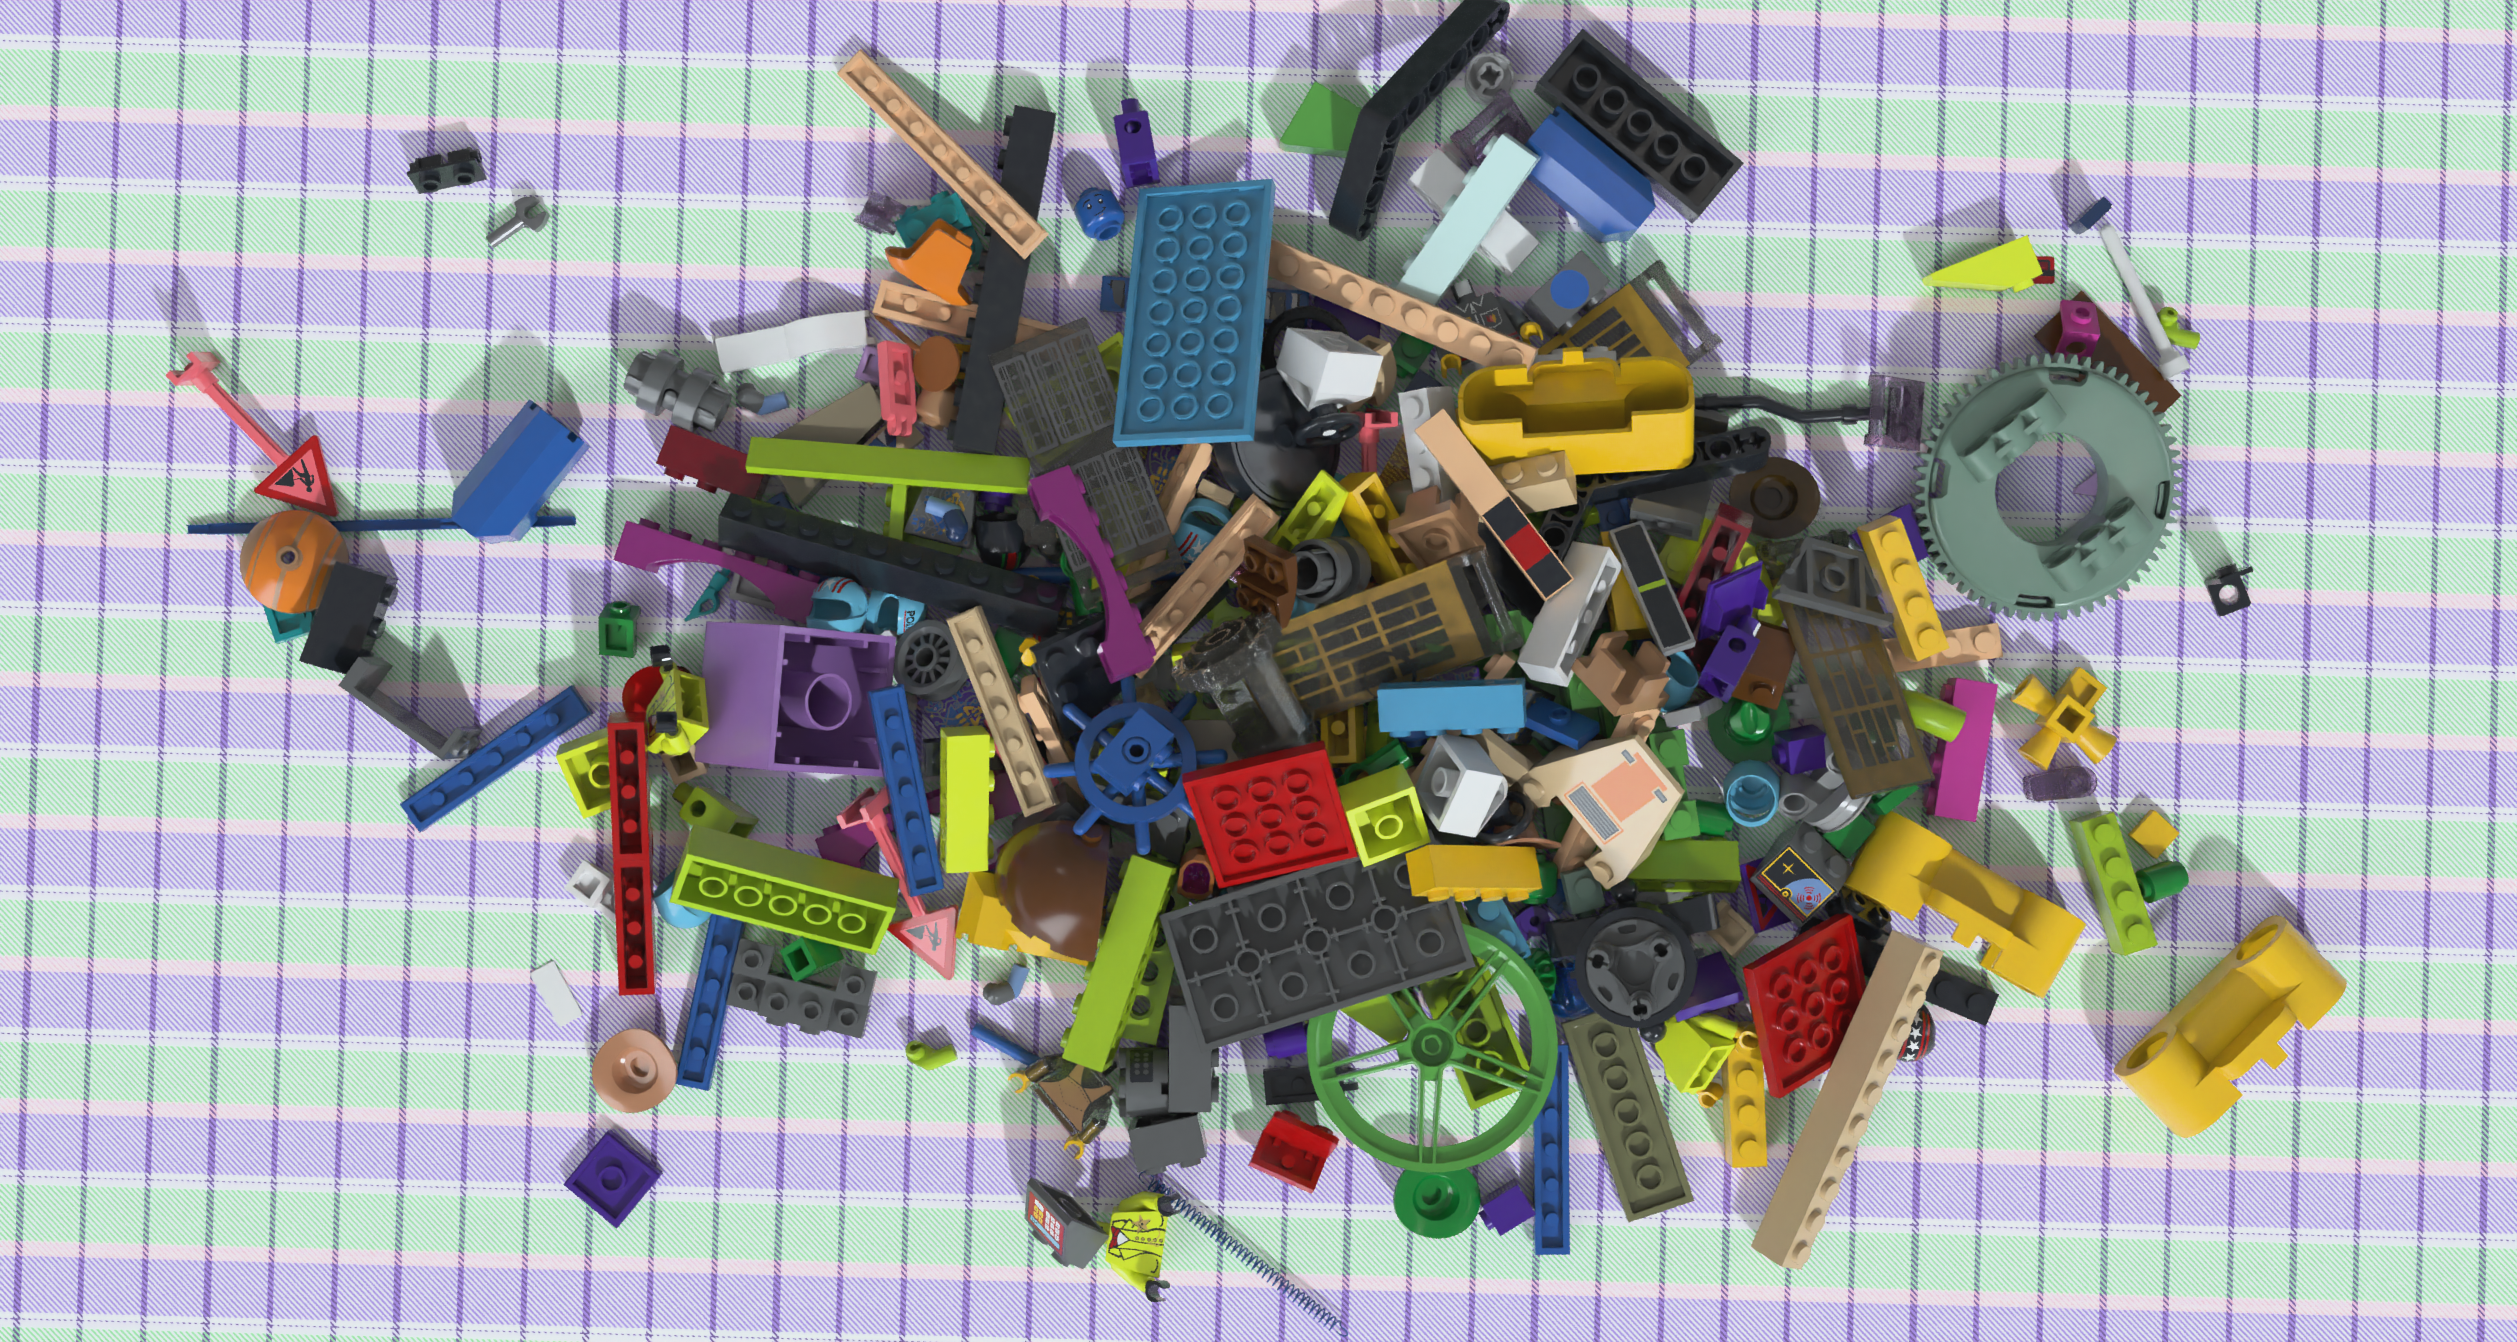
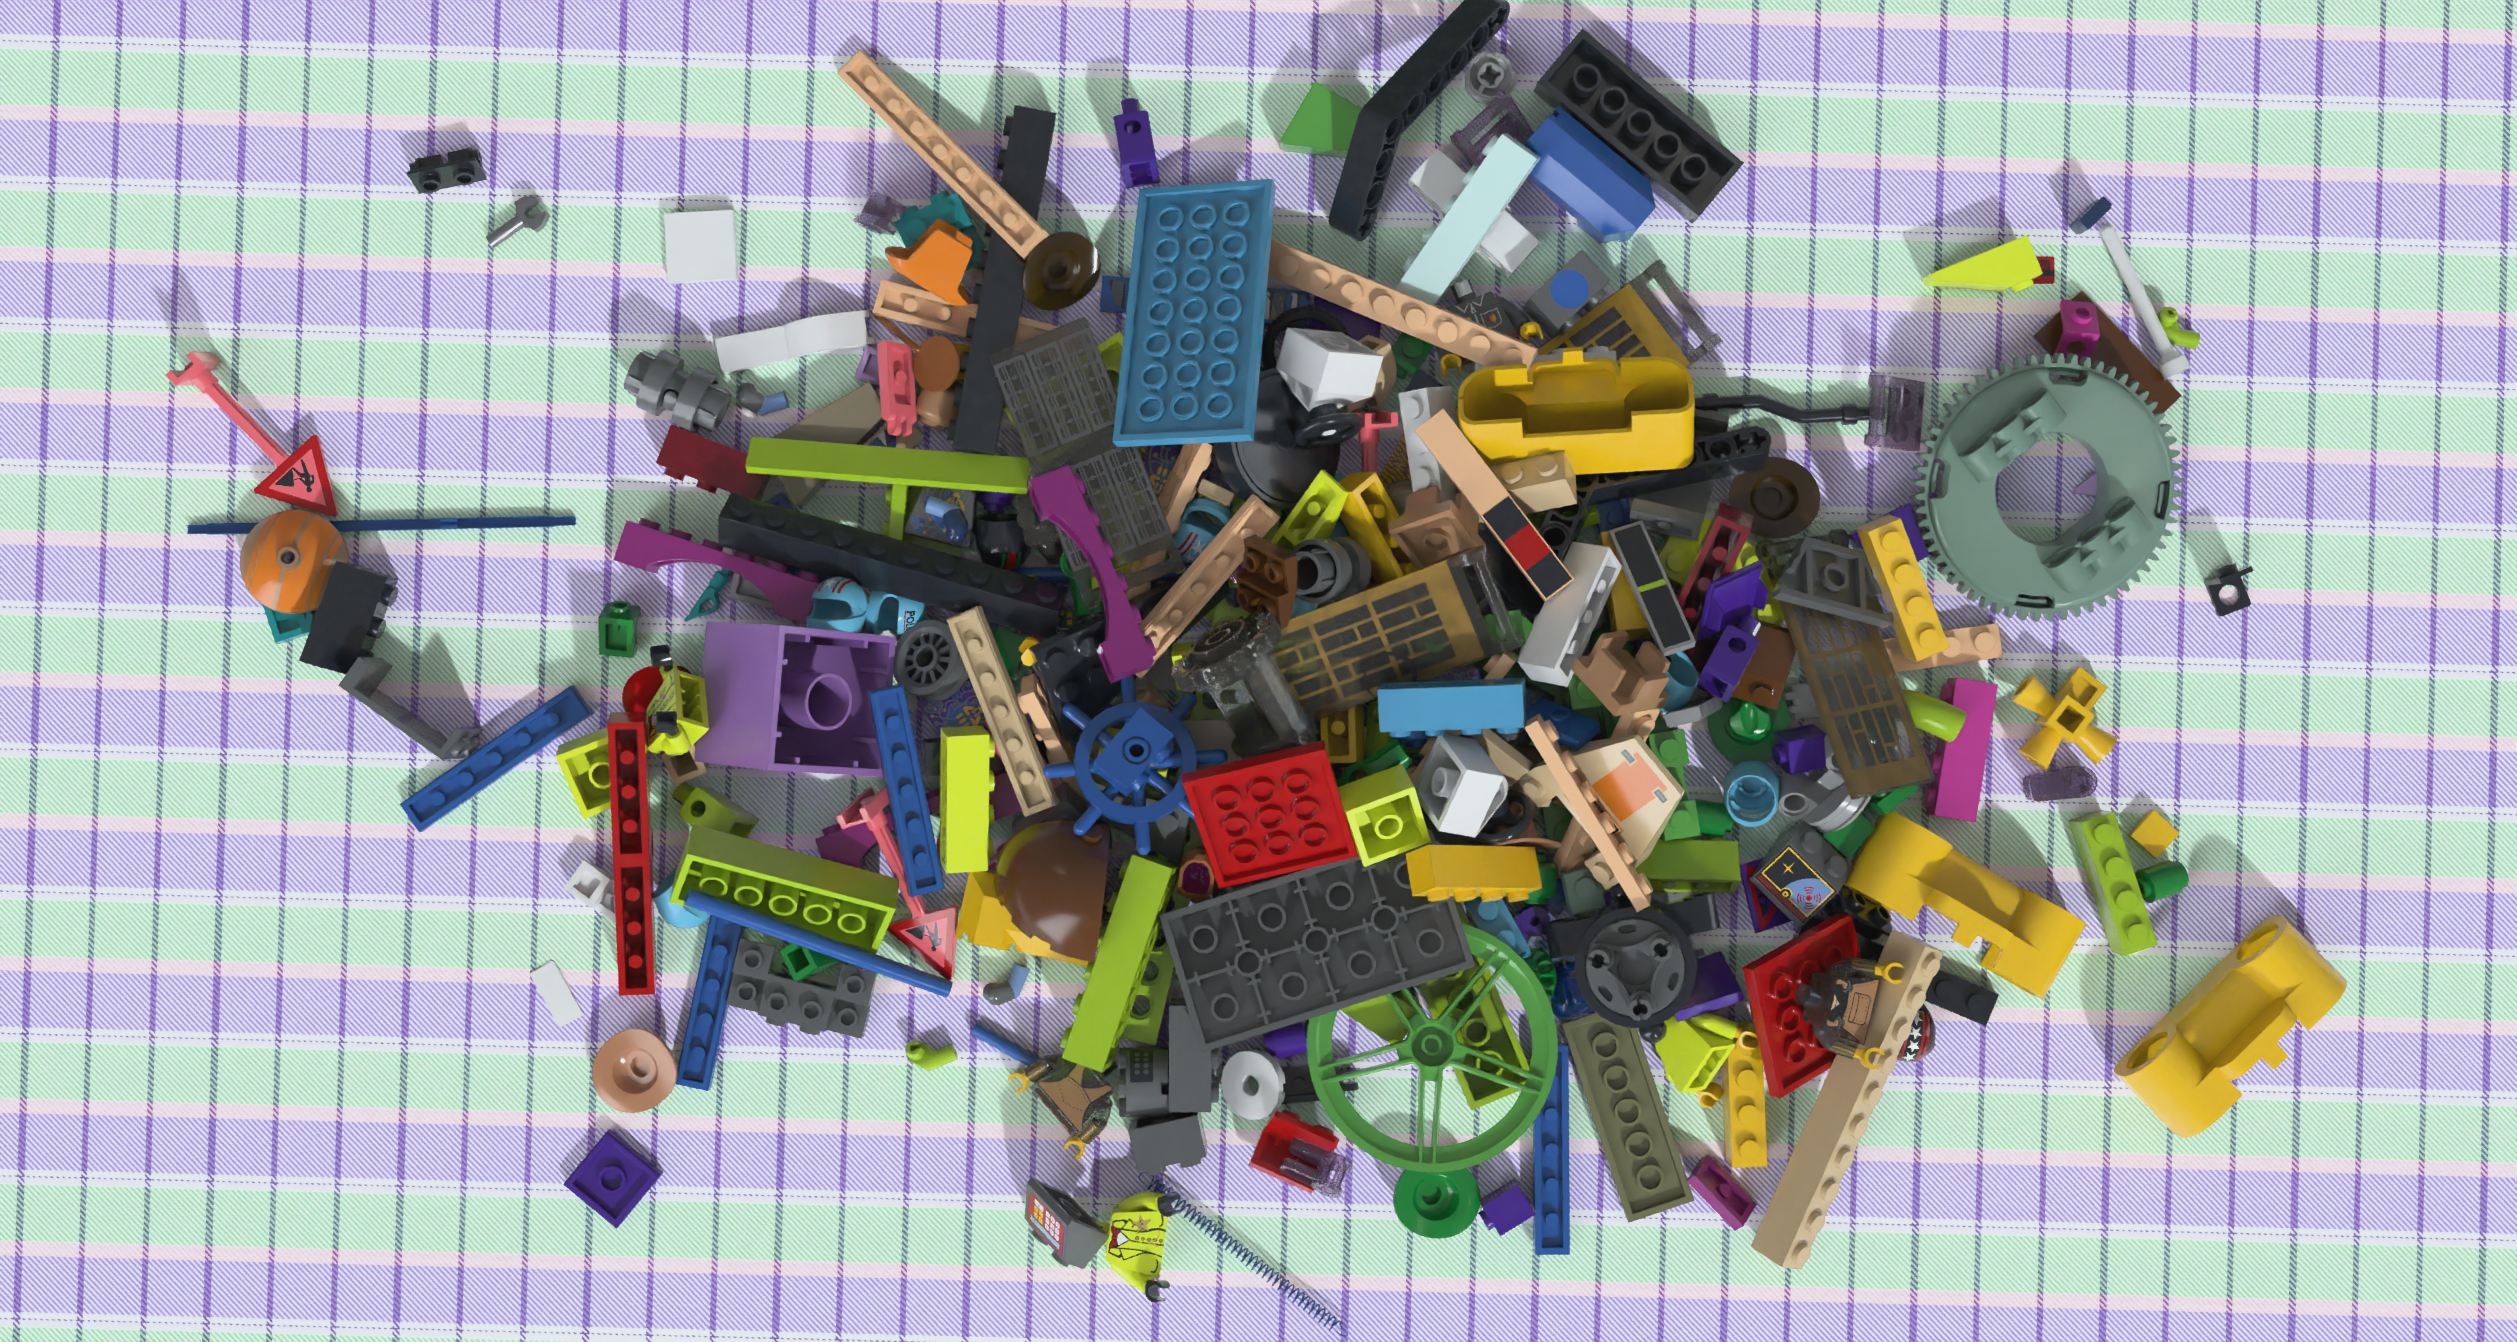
(516, 476): blue brick -> none
(701, 246): none -> white tile
(817, 942): none -> blue piece
(1060, 271): none -> dark brown hat
(1099, 214): blue head -> none
(1237, 1089): none -> white tile
(1317, 1178): none -> clear purple piece
(1582, 799): none -> light nougat plate
(1721, 1192): none -> magenta plate
(1734, 932): tan bracket -> none
(1842, 1005): none -> torso

